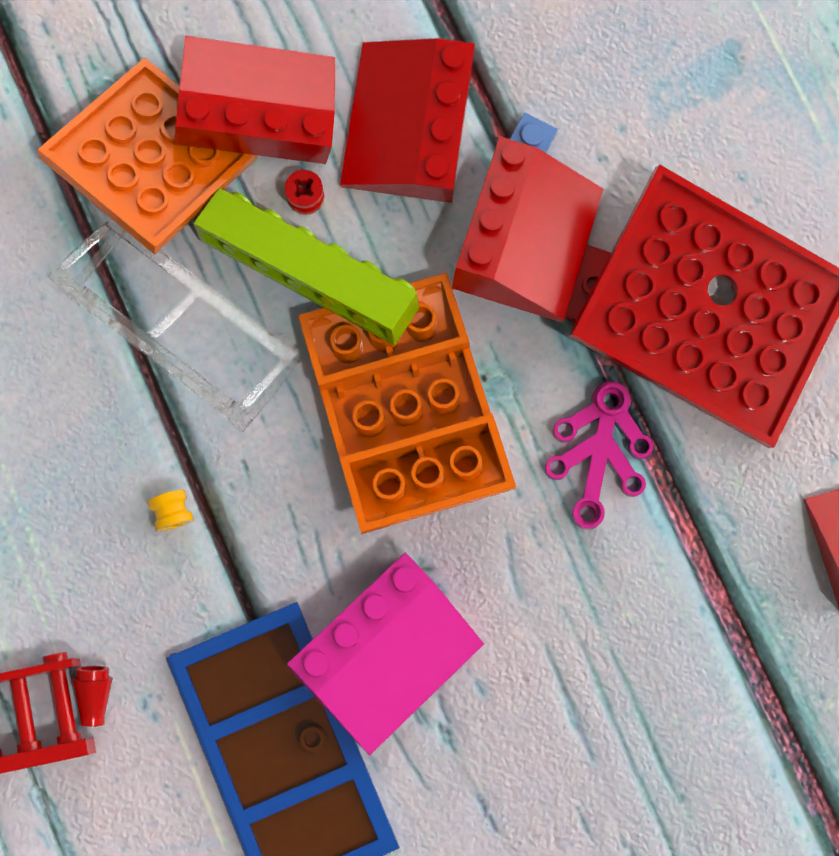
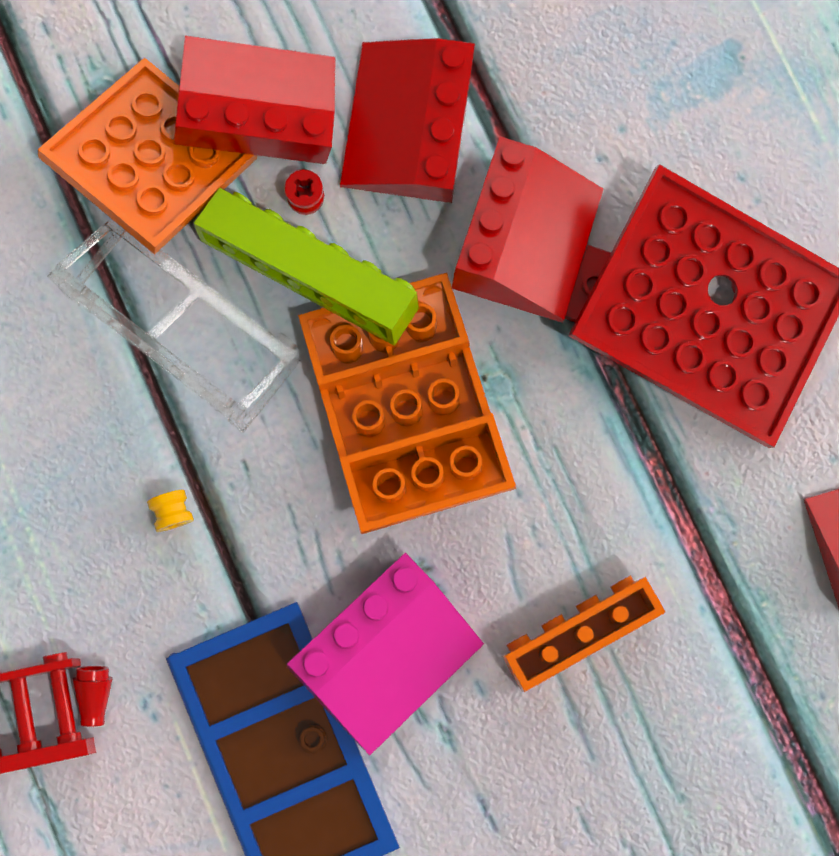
(534, 132): medium blue plate -> none
(583, 634): none -> orange brick
(601, 447): dark pink plant -> none

